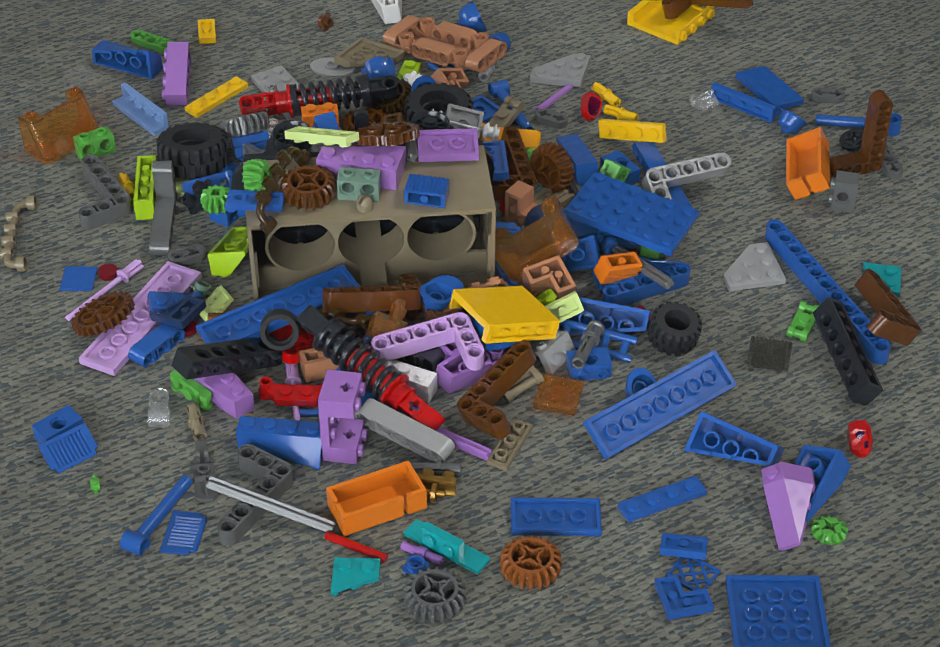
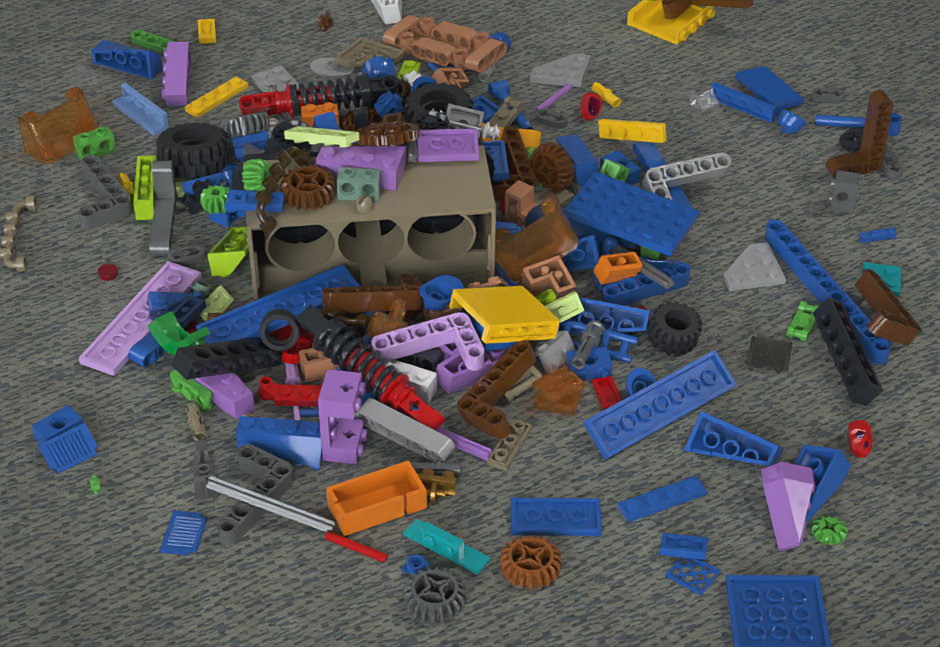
(78, 278): blue piece -> none
(103, 314): reddish brown gear -> none
(123, 275): lavender piece -> none
(138, 541): blue piece -> none
(159, 409): clear piece -> none
(171, 335): none -> green arch
(354, 573): teal wing -> none
(389, 104): none -> blue brick
(422, 551): medium lavender bar -> none
(426, 190): blue brick -> none
(471, 18): blue cylinder -> none
(558, 385): none -> clear orange plate
(606, 391): none -> red tile
(620, 113): yellow axle -> none
(680, 603): blue plate -> none
(807, 163): orange piece -> none
(877, 235): none -> blue axle

